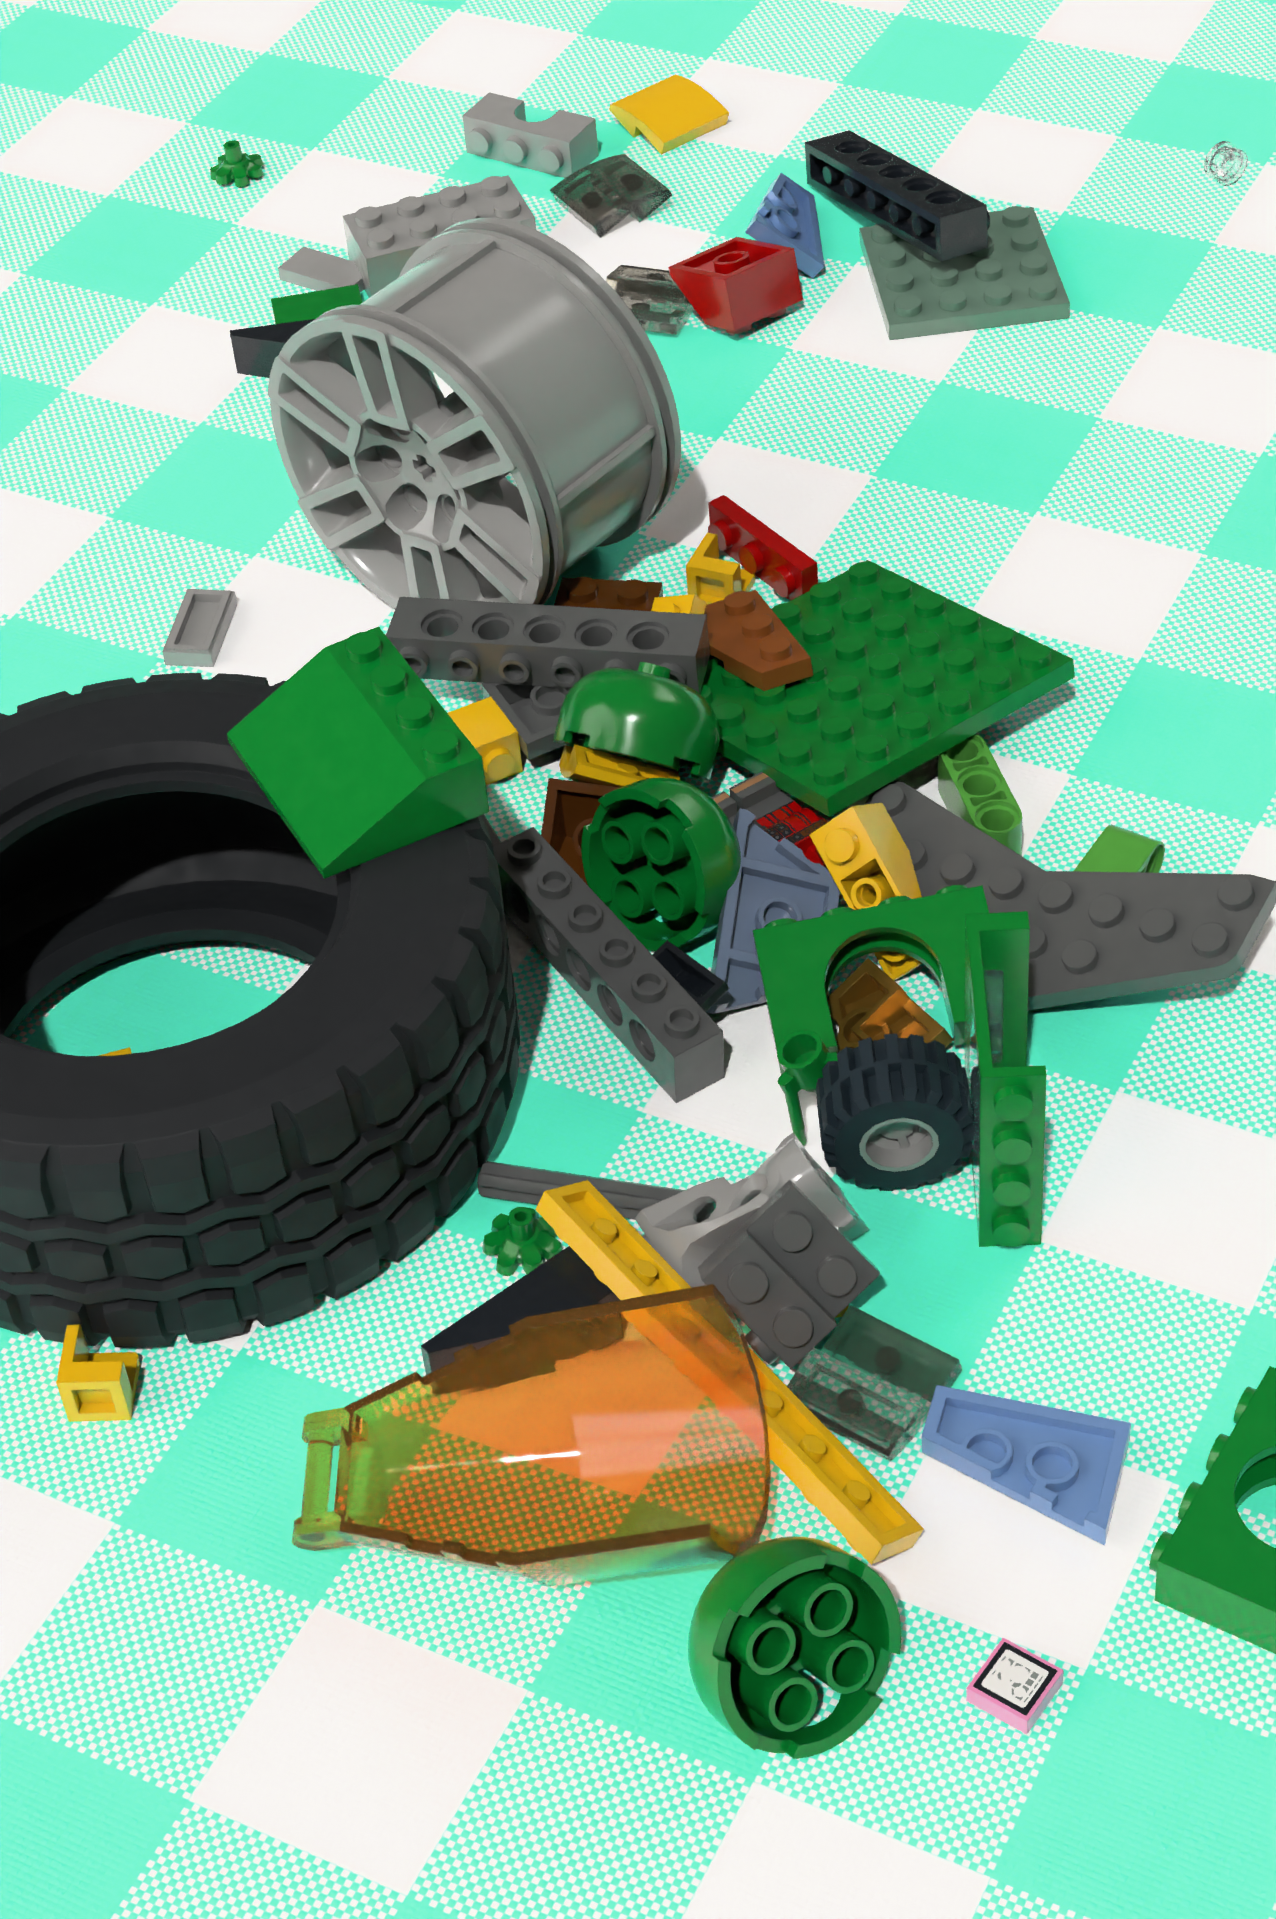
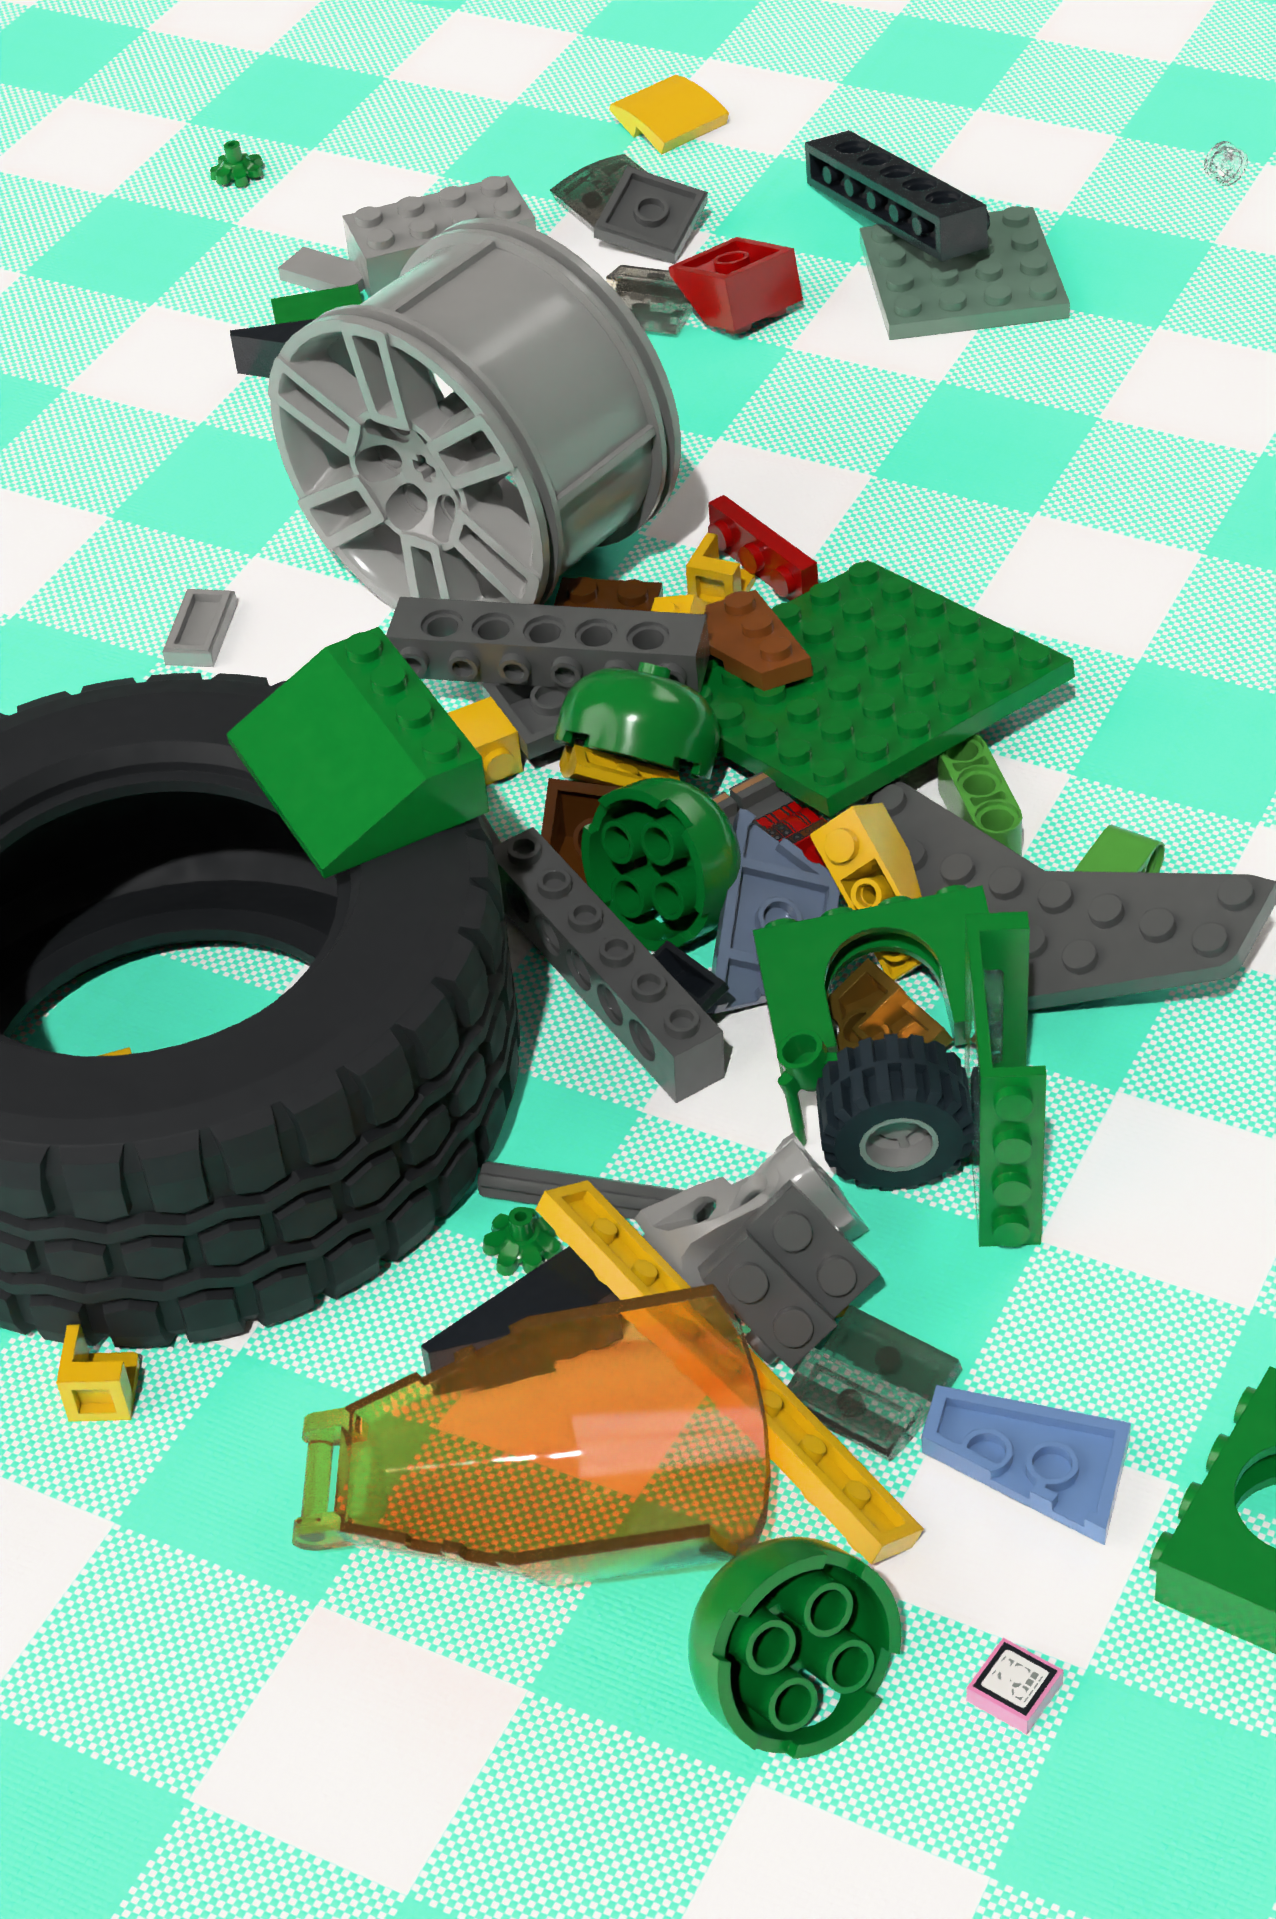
(554, 146): light grey arch -> none
(650, 214): none -> dark grey tile
(790, 219): medium blue wing -> none

